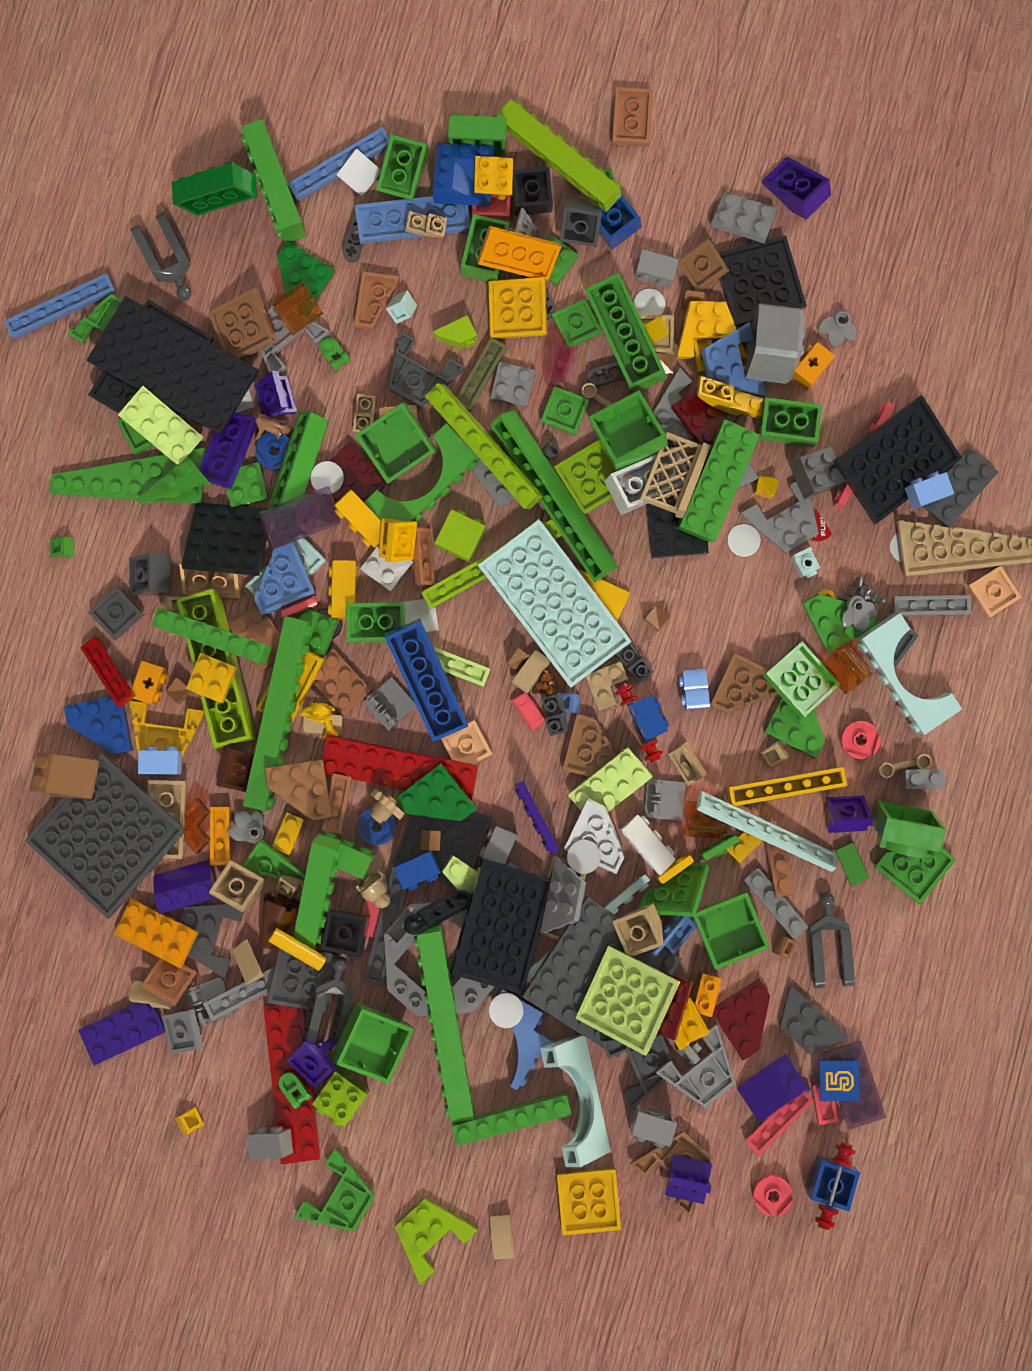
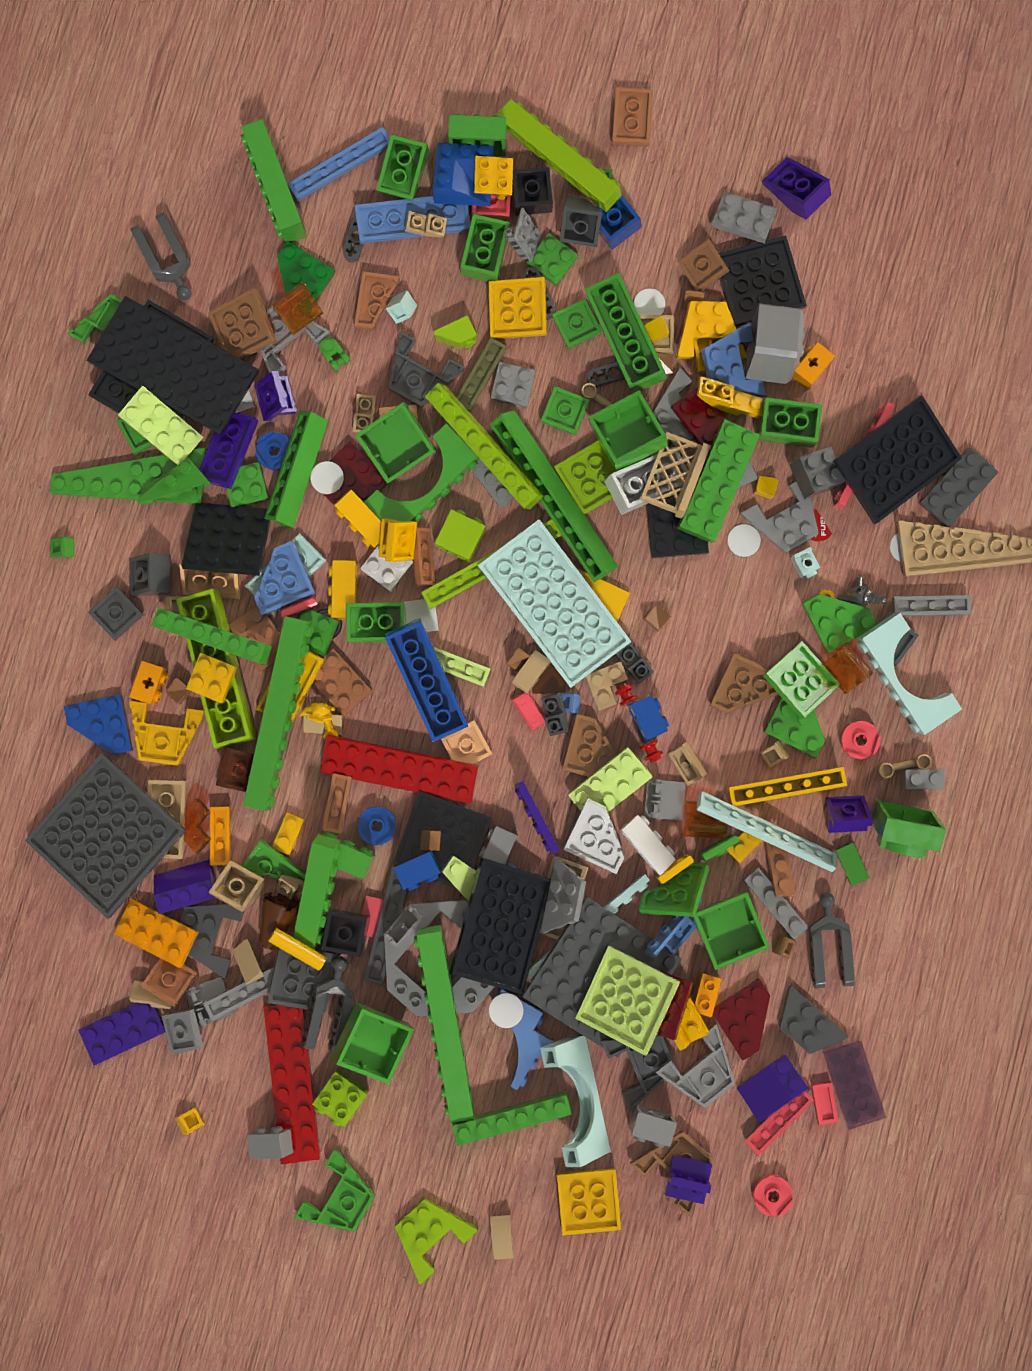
(59, 306): medium blue plate -> none
(64, 776): medium nougat slope -> none
(107, 671): red tile -> none
(160, 762): light blue brick -> none
(214, 189): green brick -> none
(245, 824): light grey plate -> none
(271, 425): medium nougat piece -> none
(289, 1083): bright green plate -> none
(299, 517): clear purple plate -> none
(301, 787): medium nougat plate -> none
(312, 1060): dark purple bracket -> none
(359, 172): white sticker -> none
(376, 889): tan piece -> none
(384, 807): tan plant -> none
(389, 703): light grey hinge -> none
(436, 797): green plate -> none
(437, 912): black plate -> none
(518, 253): light orange plate -> none
(547, 682): dark orange plant -> none
(551, 449): dark grey hinge -> none
(560, 366): clear pink brick -> none
(583, 856): white sticker -> none
(640, 930): tan slope -> none
(656, 268): light grey piece -> none
(689, 1054): light grey tile -> none
(695, 689): light blue brick -> none
(833, 1184): blue brick -> none
(836, 331): light grey plate -> none
(839, 1080): blue tile -> none
(858, 616): light grey plate -> none
(915, 875): bright green plate -> none
(929, 490): light blue brick -> none
(994, 592): light nougat plate -> none

